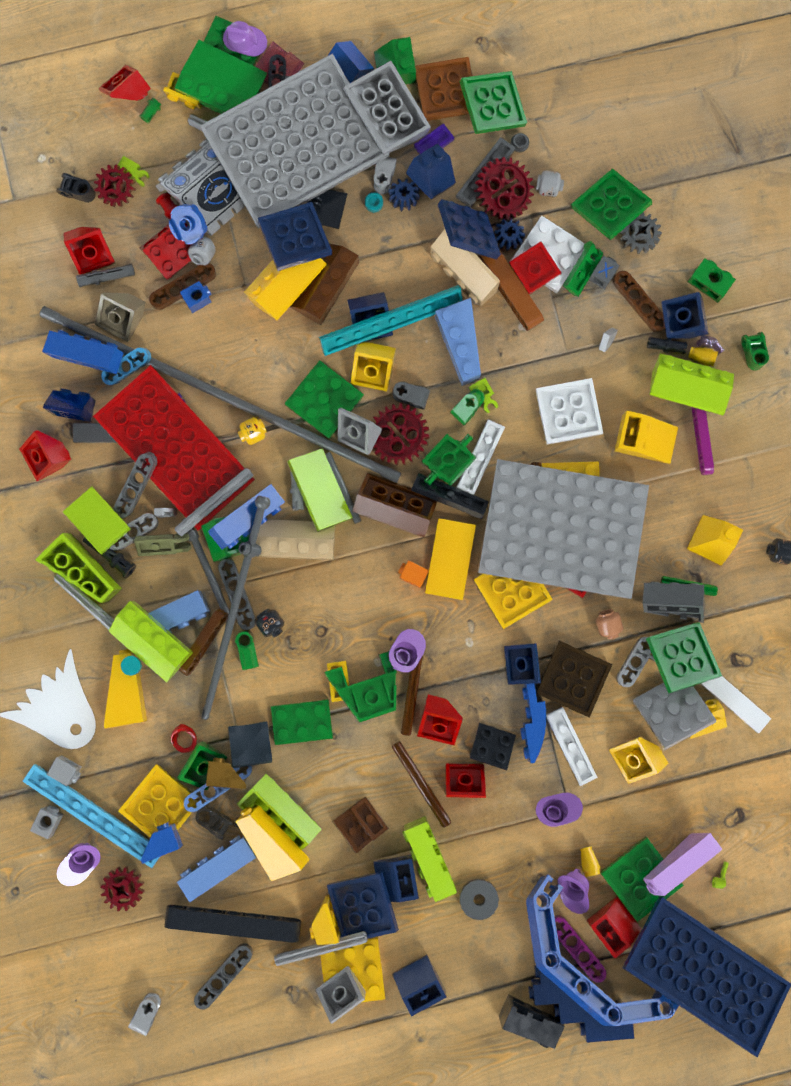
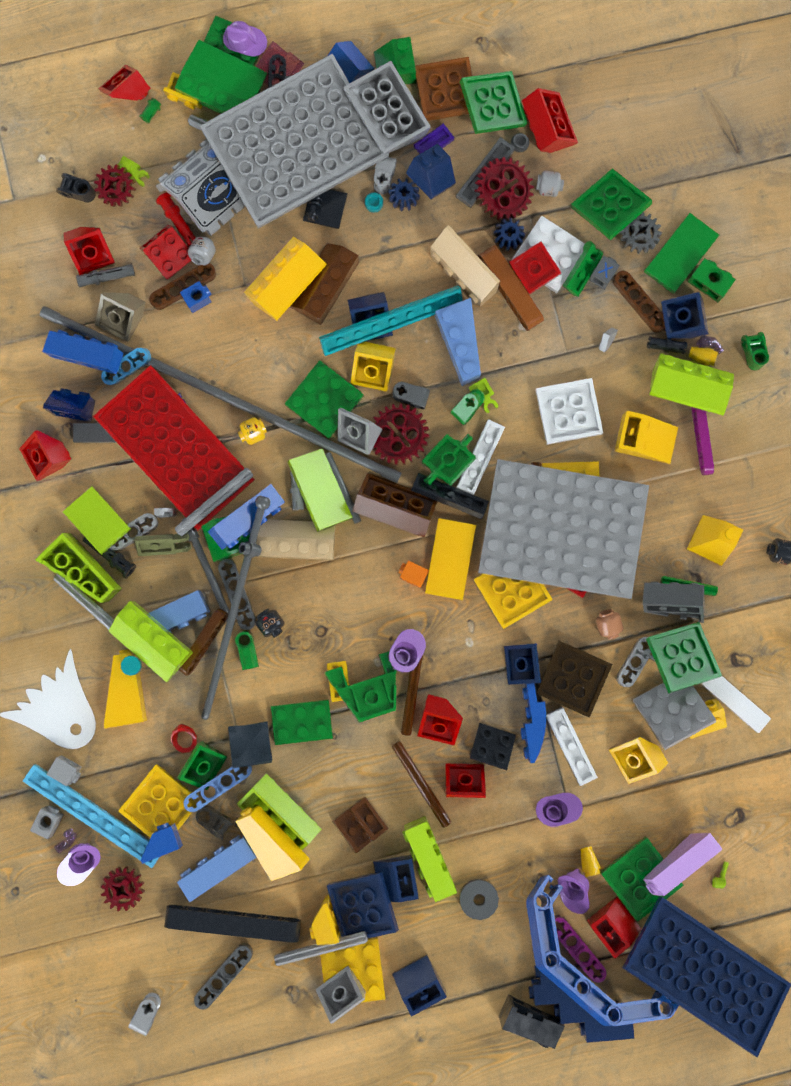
(70, 837): none -> arm
(137, 486): dark grey beam -> none
(194, 217): plate -> none
(223, 775): pearl gold slope -> none
(294, 236): dark blue plate -> none
(468, 229): dark blue plate -> none
(549, 120): none -> red slope
(681, 253): none -> green tile

